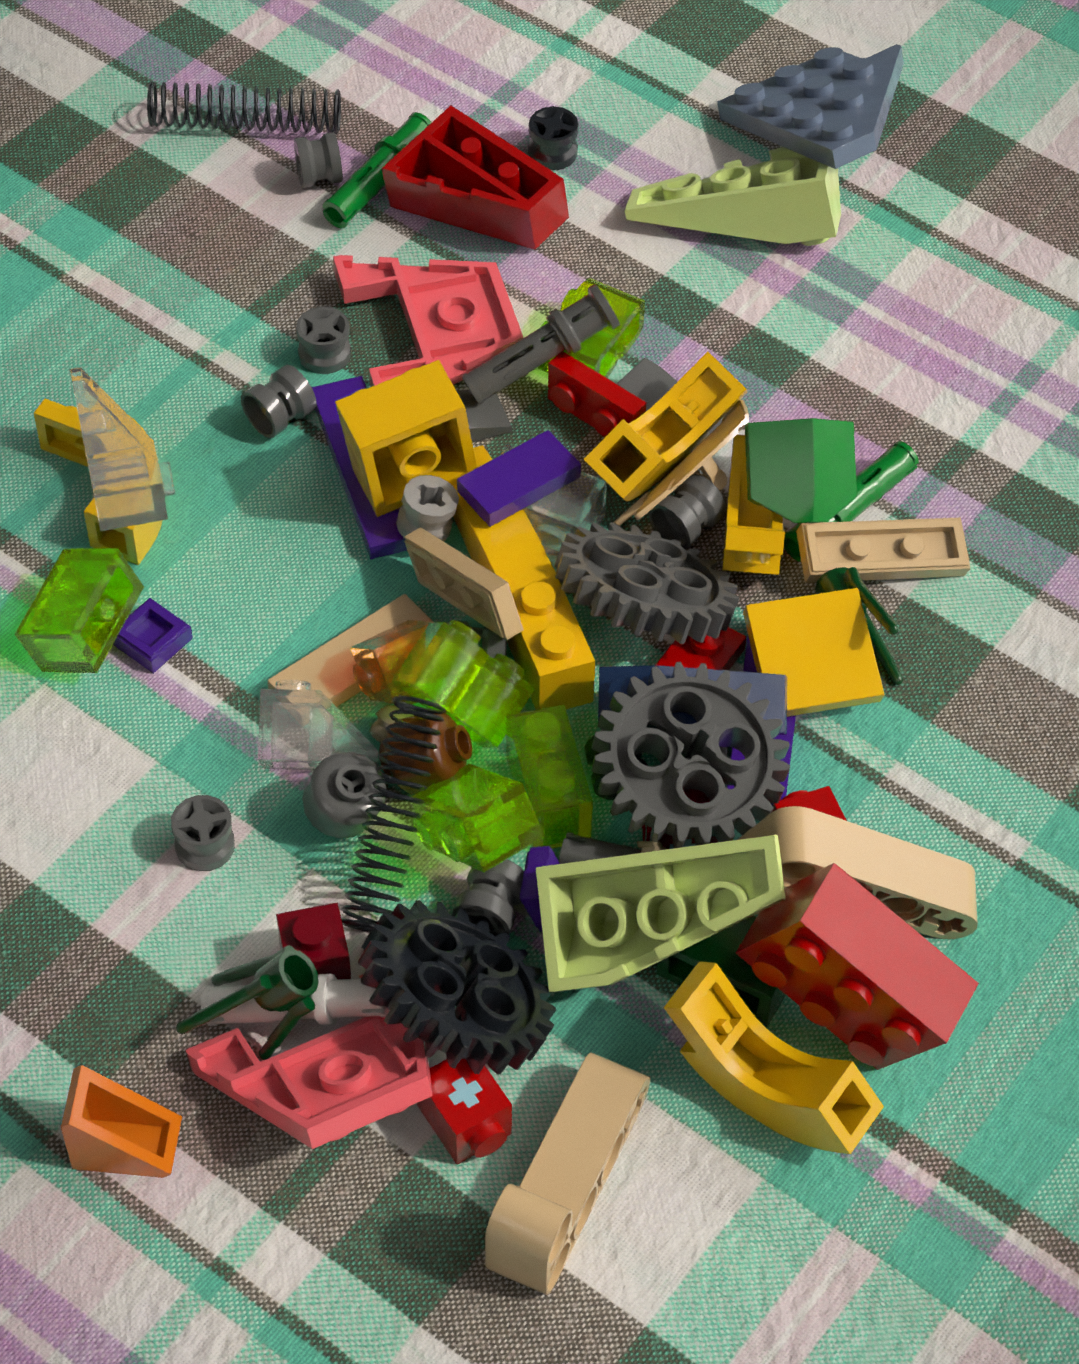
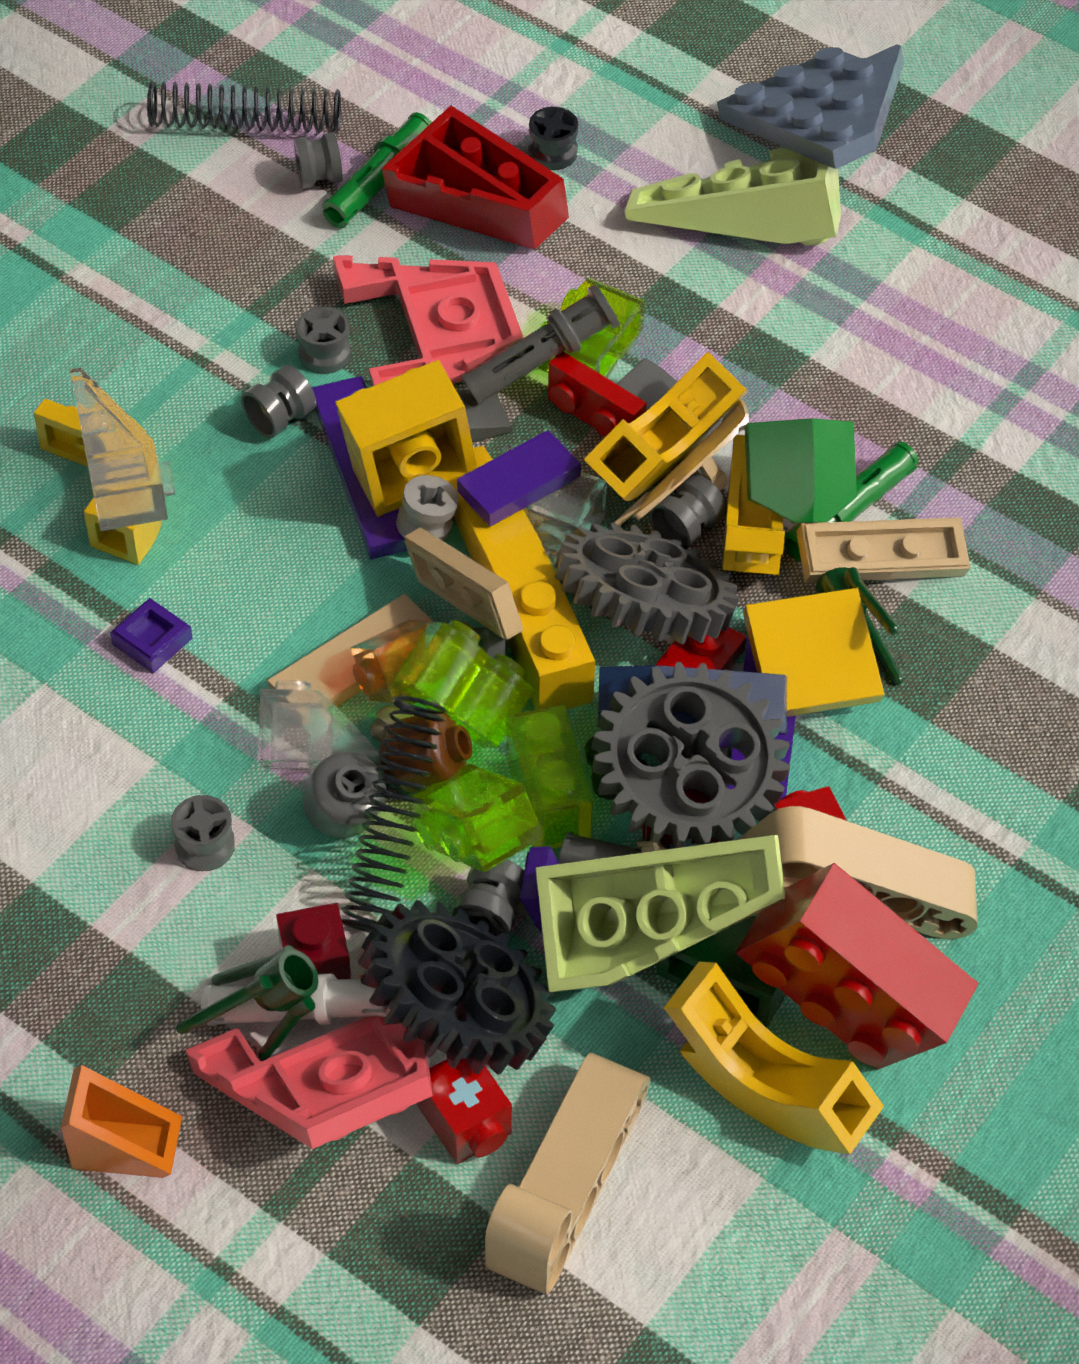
(79, 610): clear neon green brick -> none

